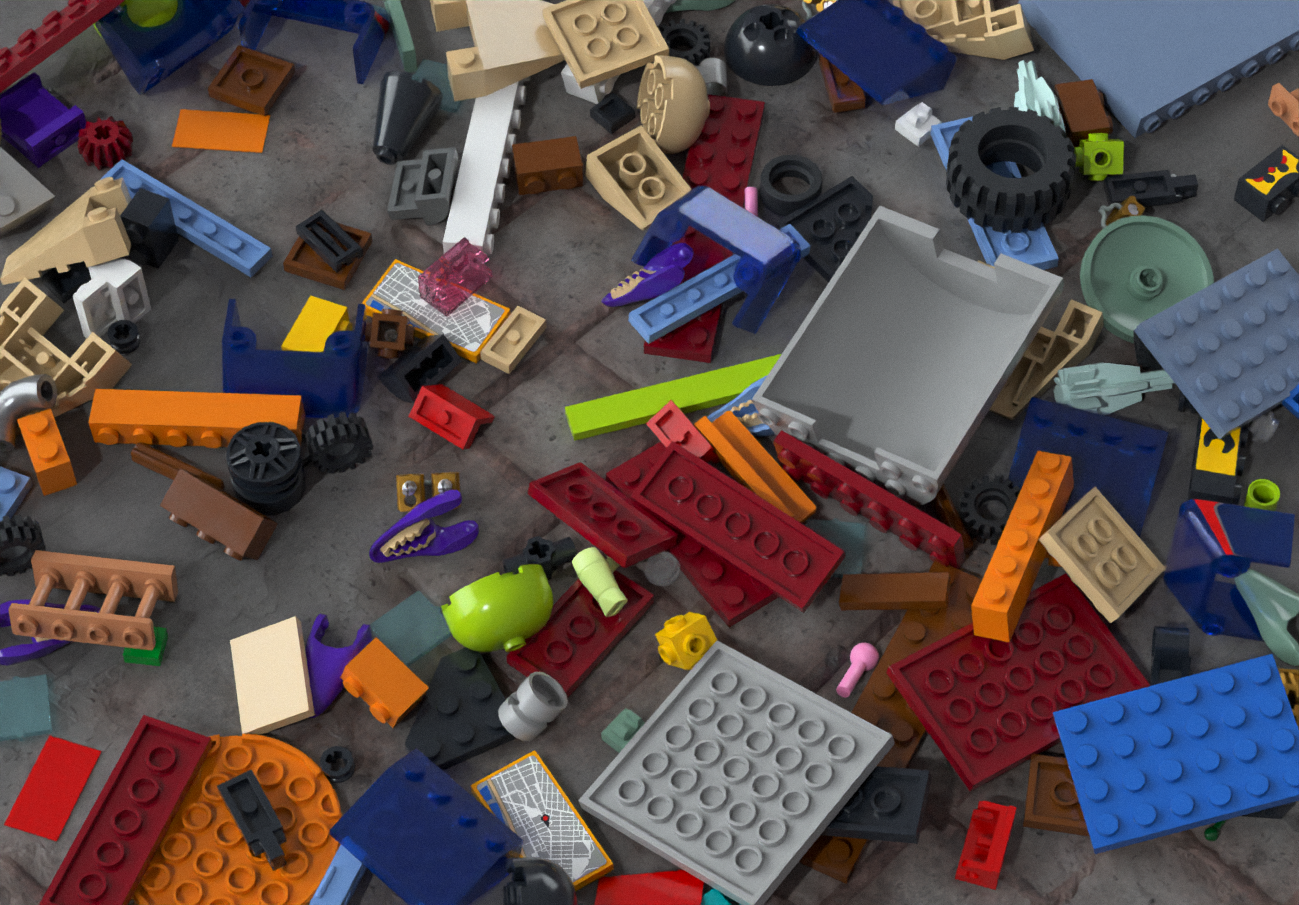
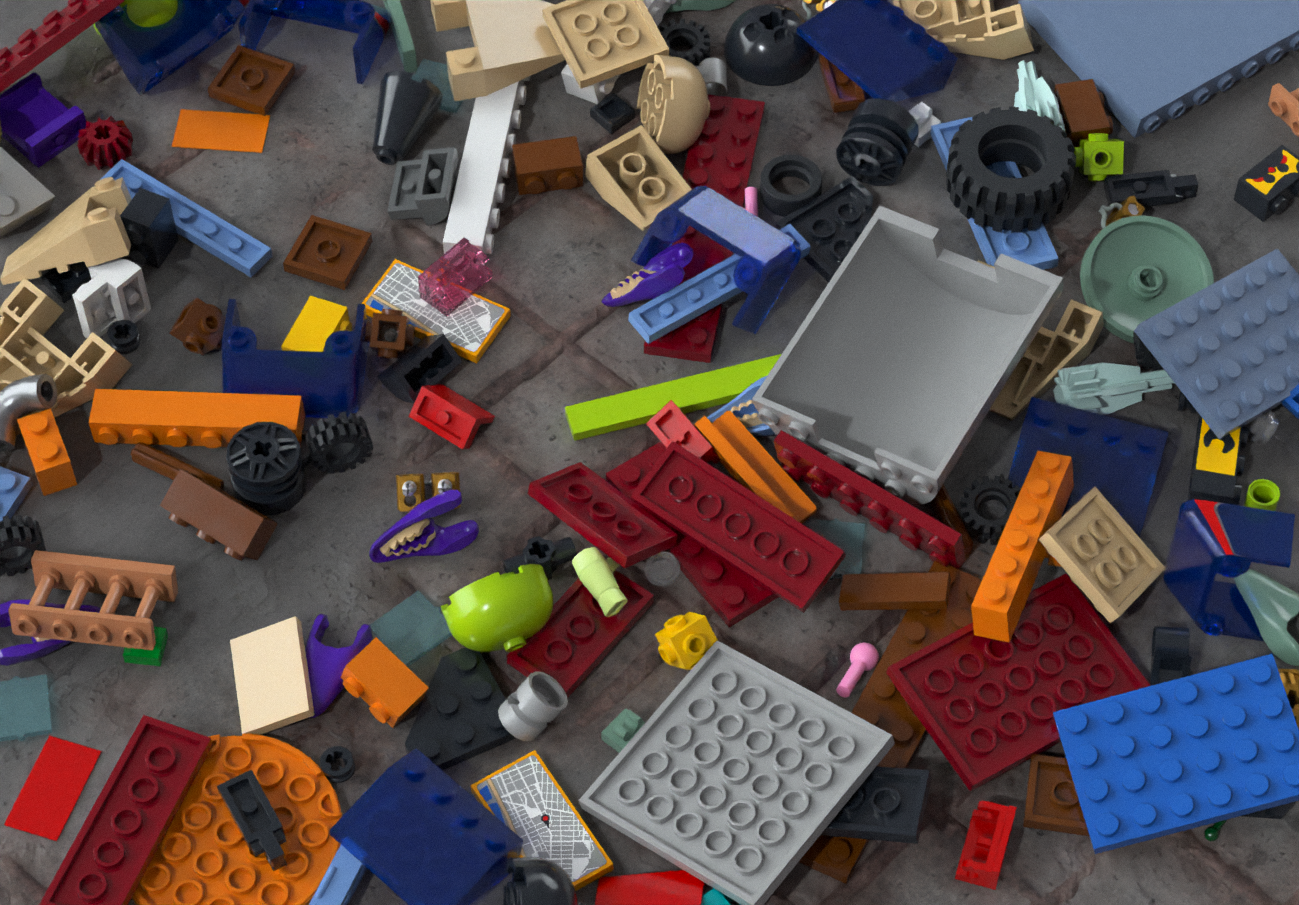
(199, 327): none -> reddish brown brick
(334, 262): black tile -> none
(513, 339): tan plate -> none
(877, 142): none -> black wheel

